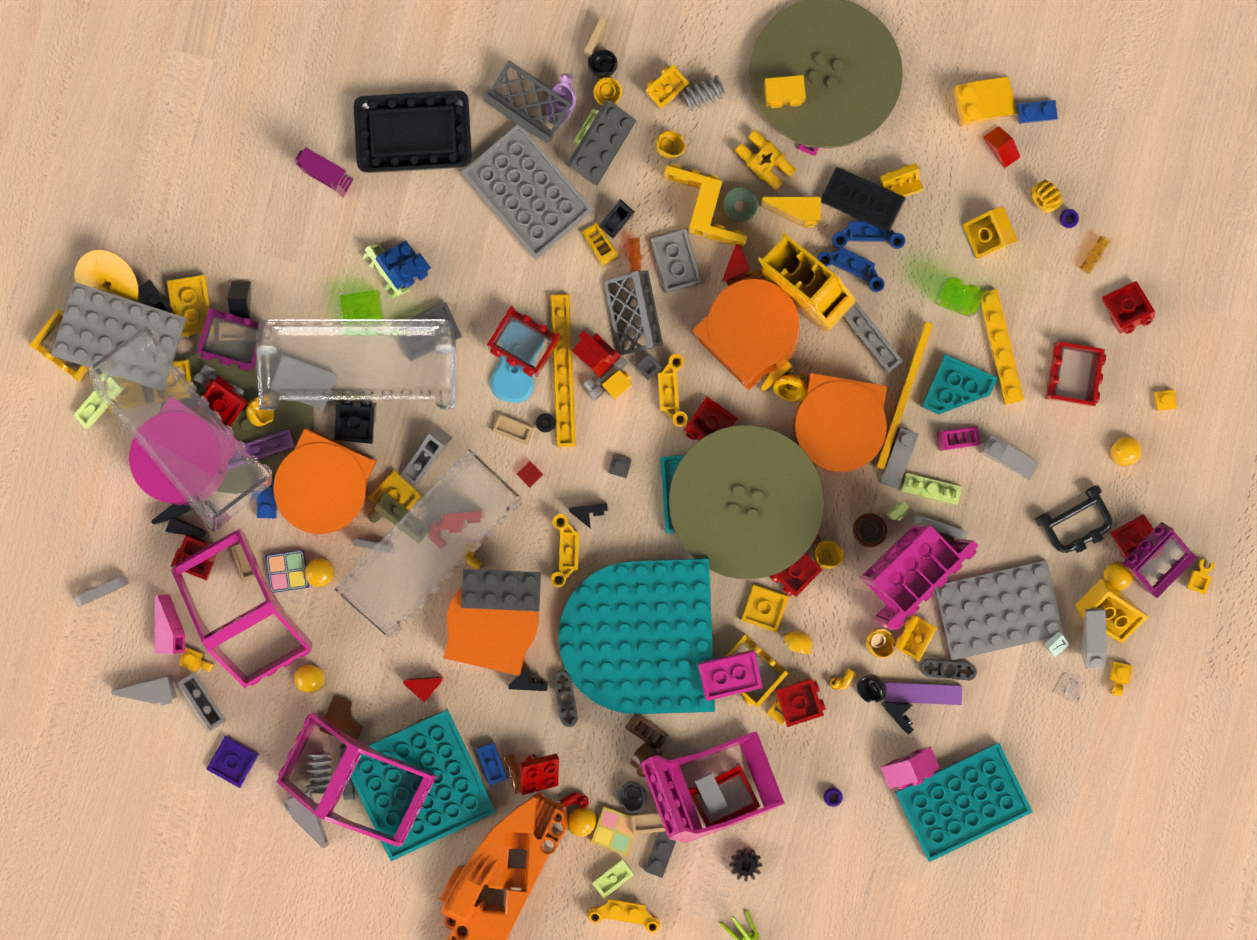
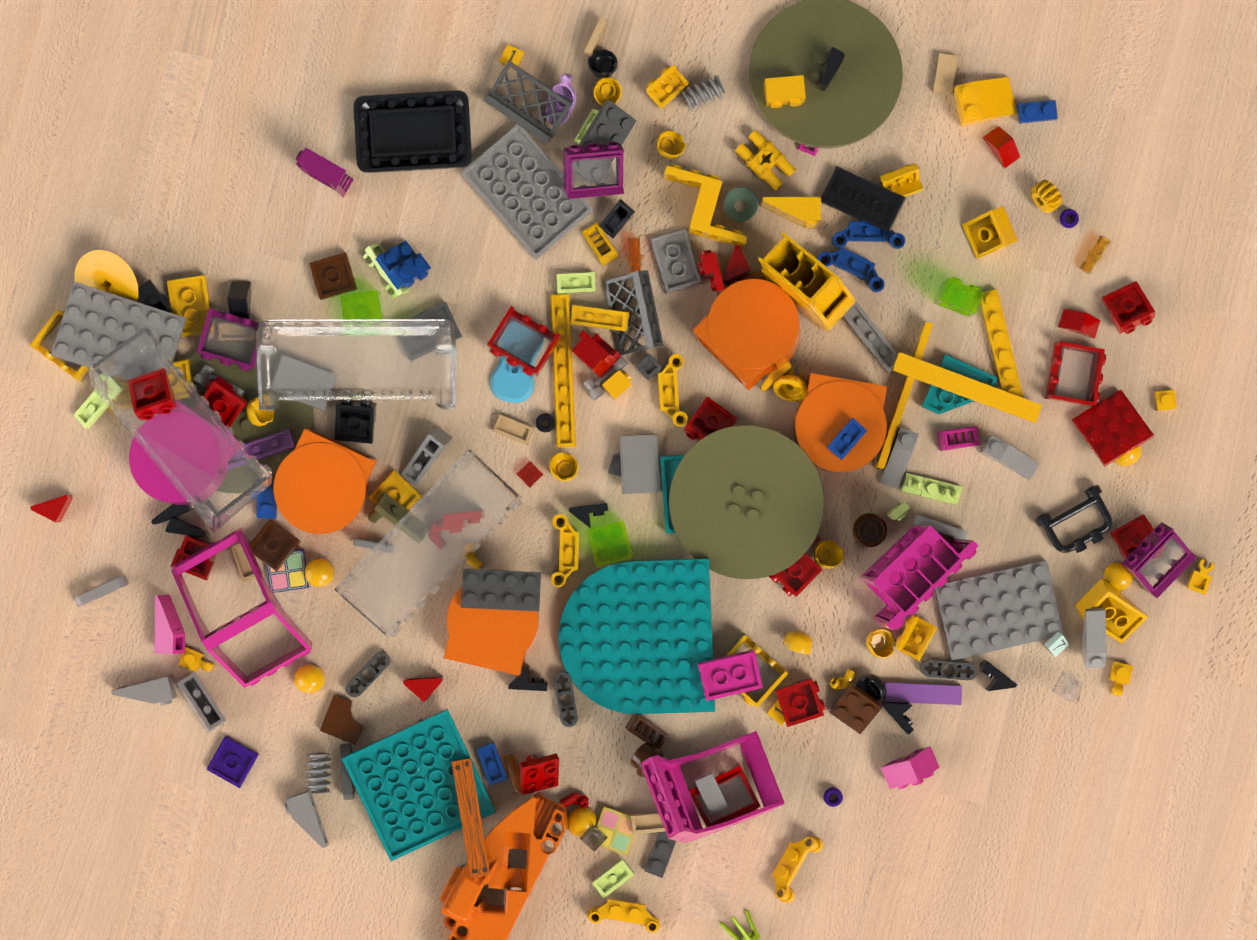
(53, 509): none -> red slope
(151, 394): none -> red plate
(273, 545): none -> reddish brown plate
(333, 276): none -> reddish brown plate
(341, 777): dark pink window -> none
(354, 680): none -> dark grey beam
(470, 818): none -> orange tile
(512, 54): none -> yellow tile
(564, 467): none -> yellow hair
(576, 283): none -> yellowish green plate
(593, 170): none -> magenta window
(593, 838): none -> clear smoke tile
(599, 317): none -> yellow plate
(610, 543): none -> clear neon green brick
(632, 797): dark grey hair -> none
(639, 464): none -> light grey tile
(710, 268): none -> red plate
(752, 865): black gear -> none
(764, 608): yellow tile -> none
(790, 864): none -> yellow plate
(833, 63): none -> black slope
(846, 439): none -> blue plate
(856, 708): none -> reddish brown plate
(945, 73): none -> tan tile
(964, 802): teal plate -> none
(966, 387): none -> yellow tile
(999, 681): none -> black slope
(1079, 323): none -> red slope
(1112, 428): none -> red plate

